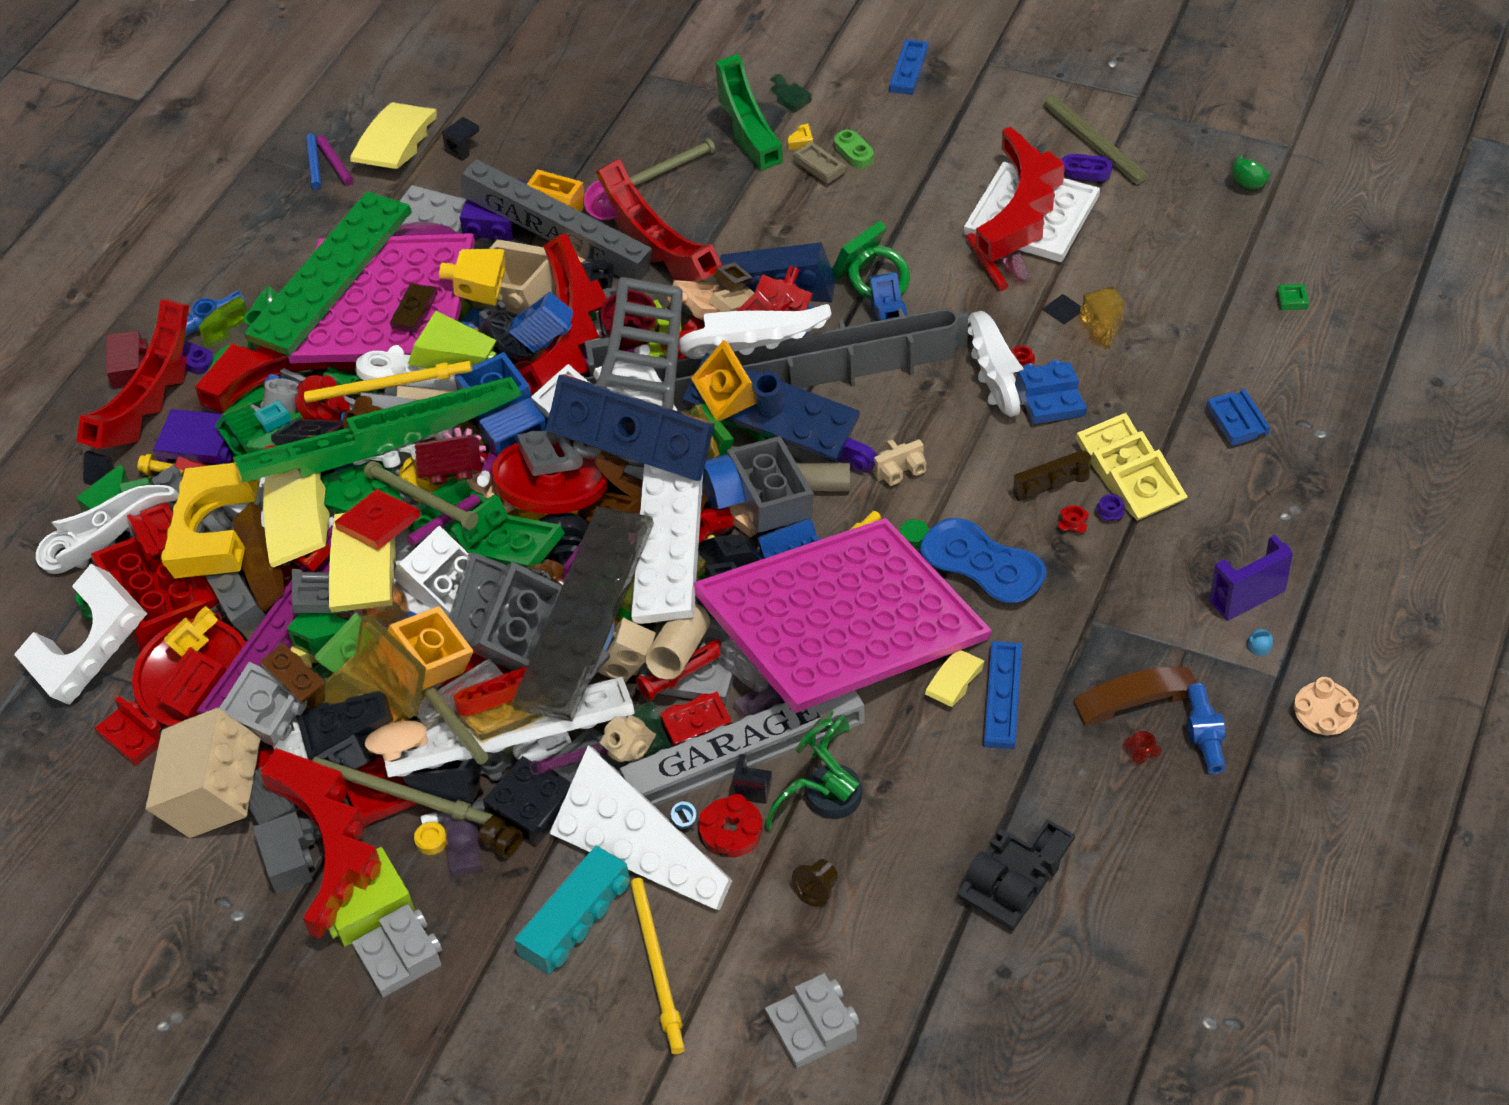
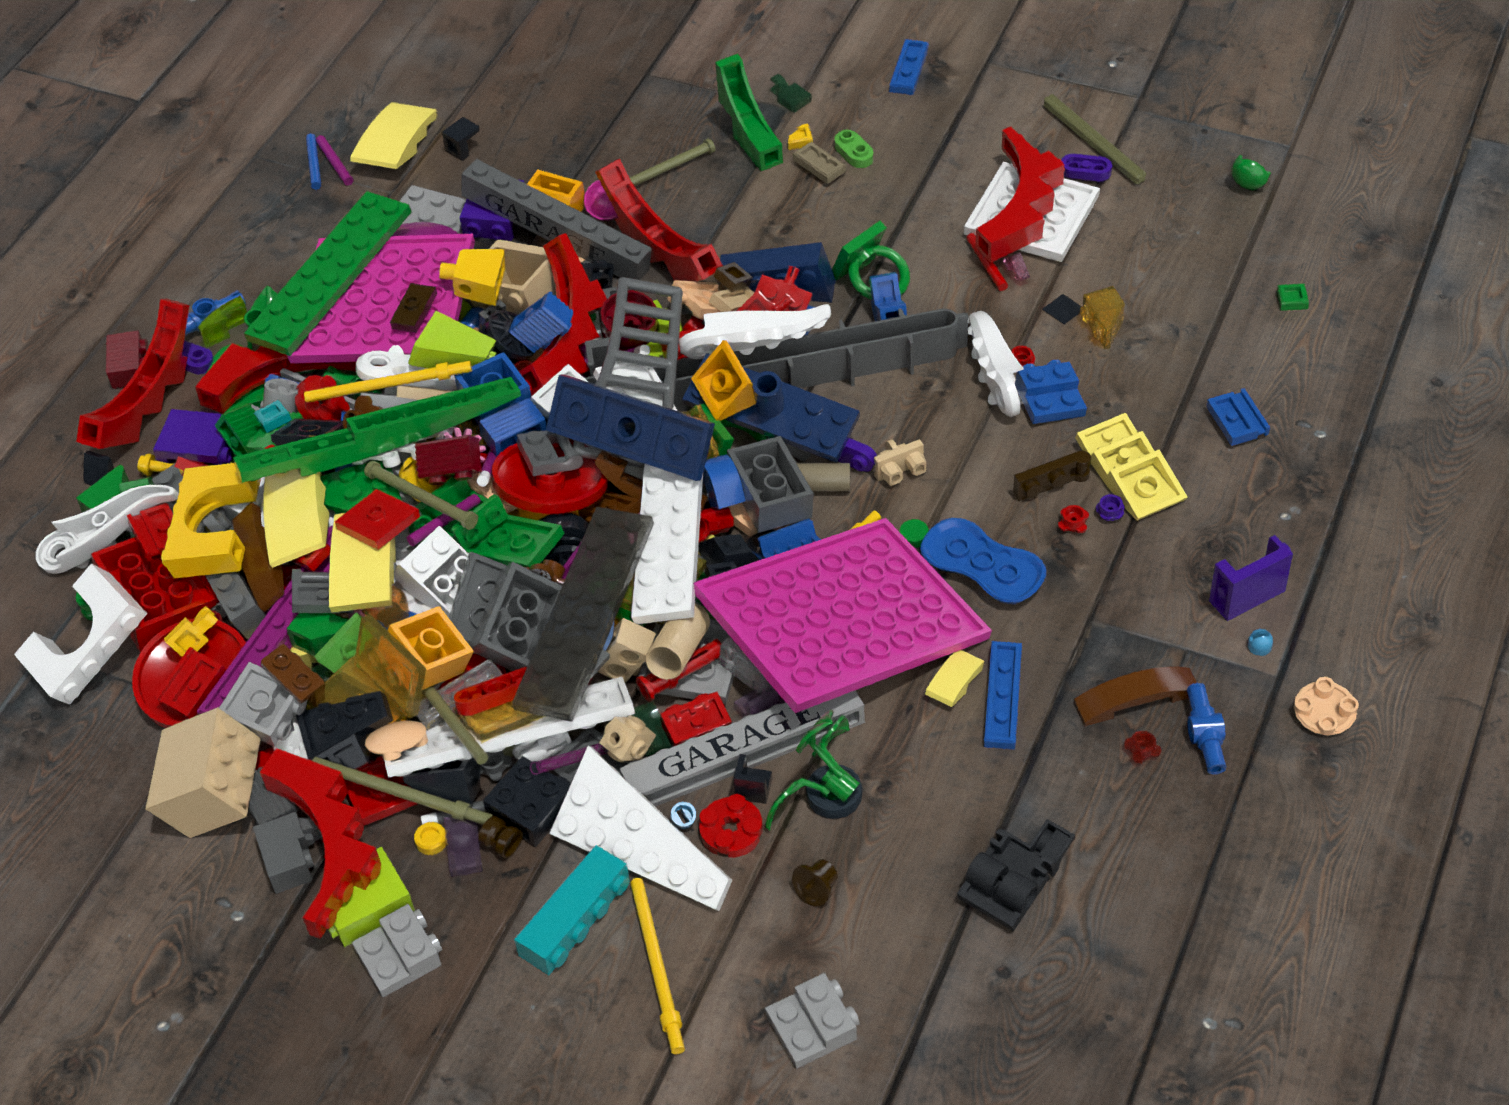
(130, 731): red bracket -> none

